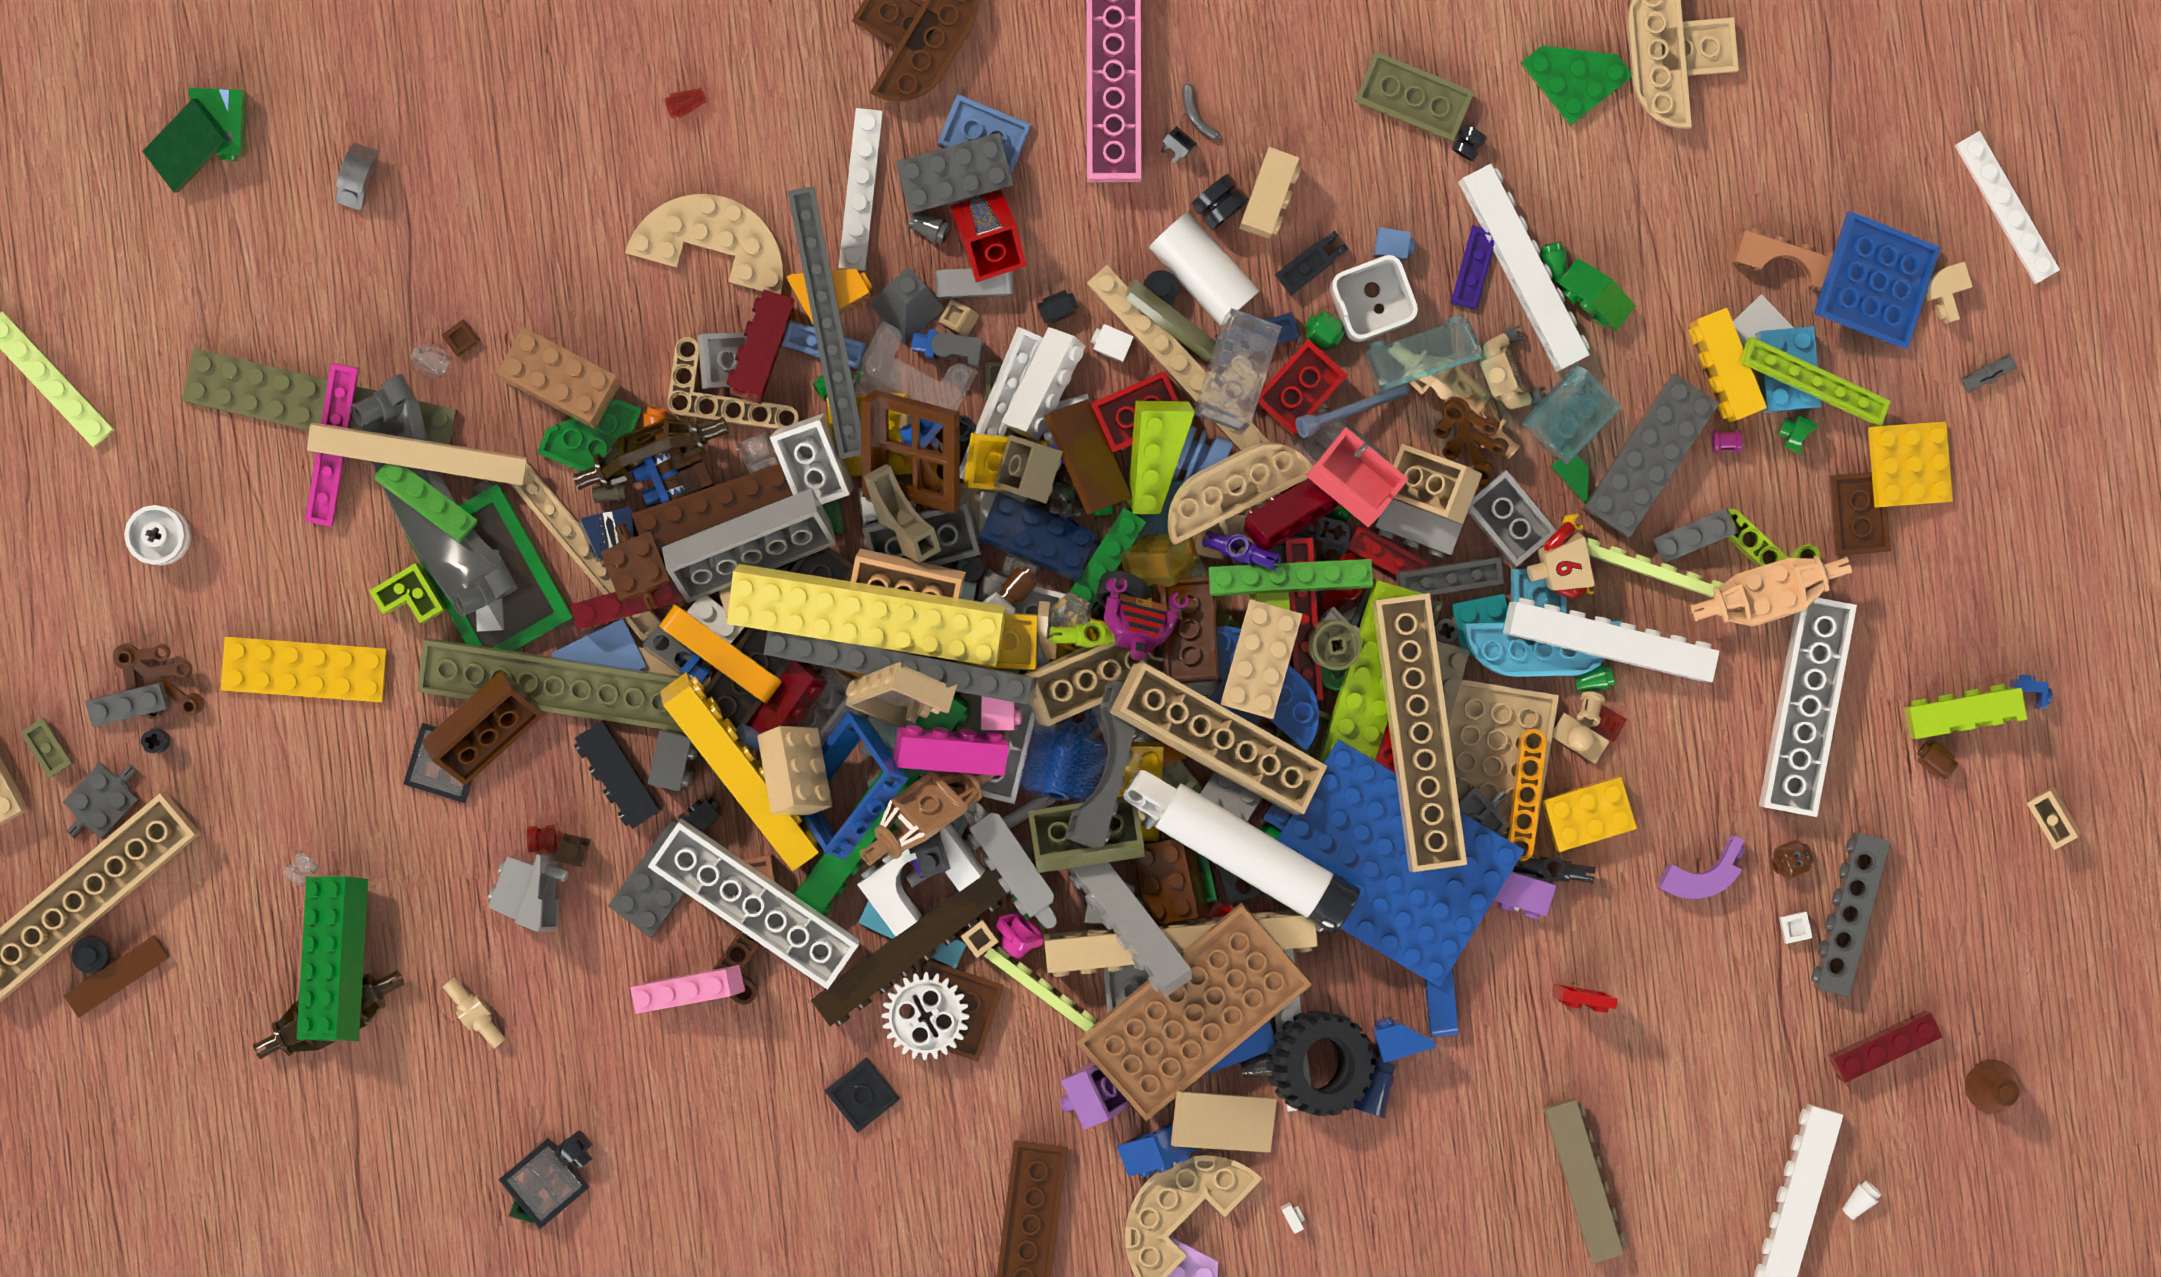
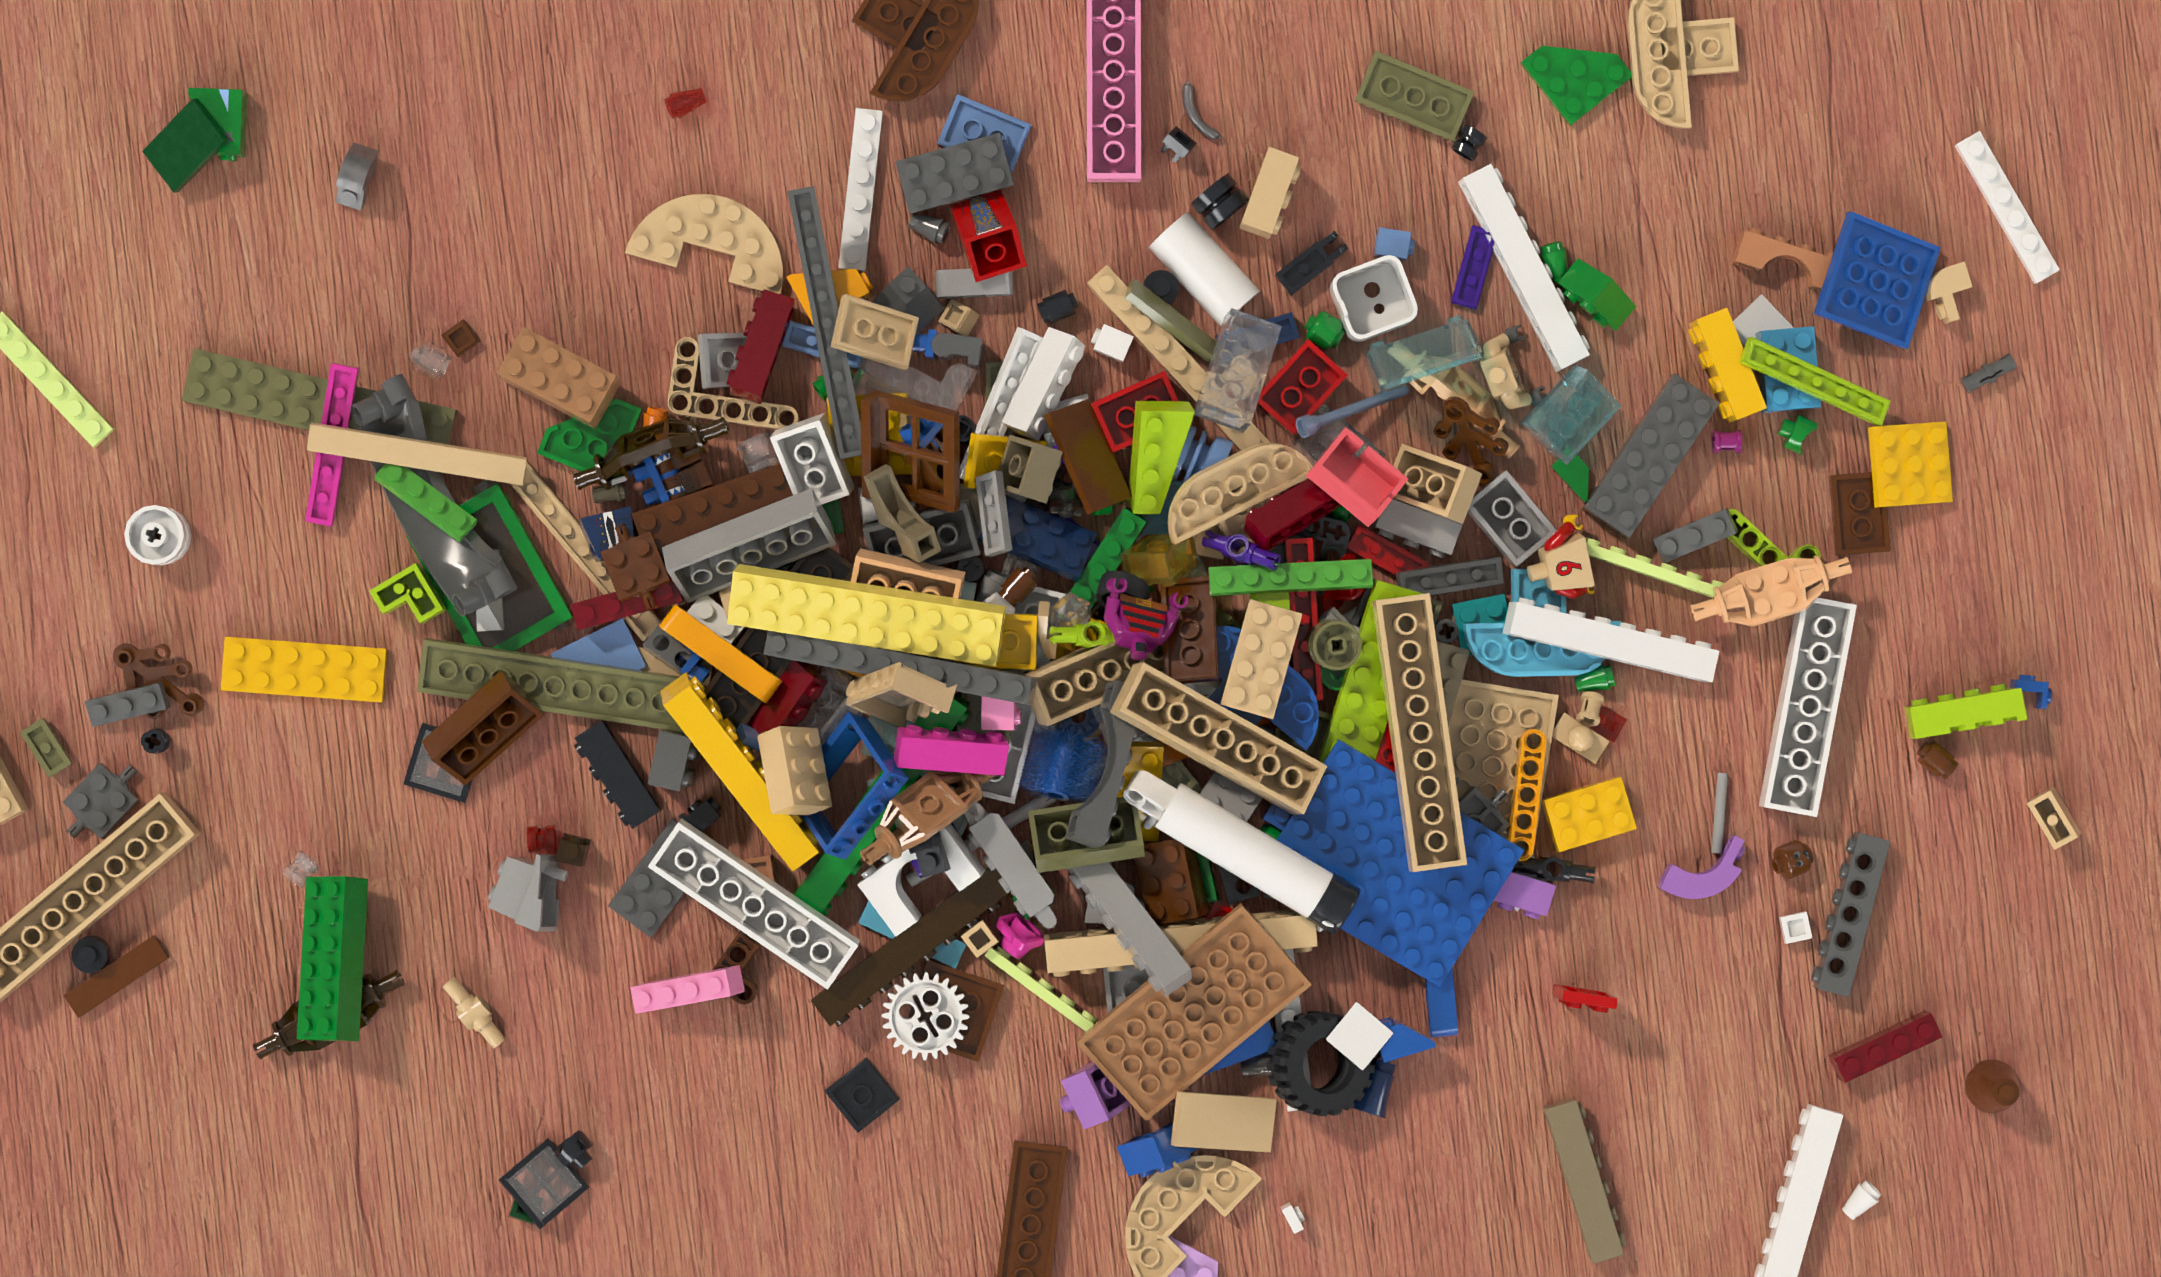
(874, 332): none -> tan tile
(993, 513): none -> light grey plate
(1359, 1036): none -> white sticker
(1719, 812): none -> light grey piece

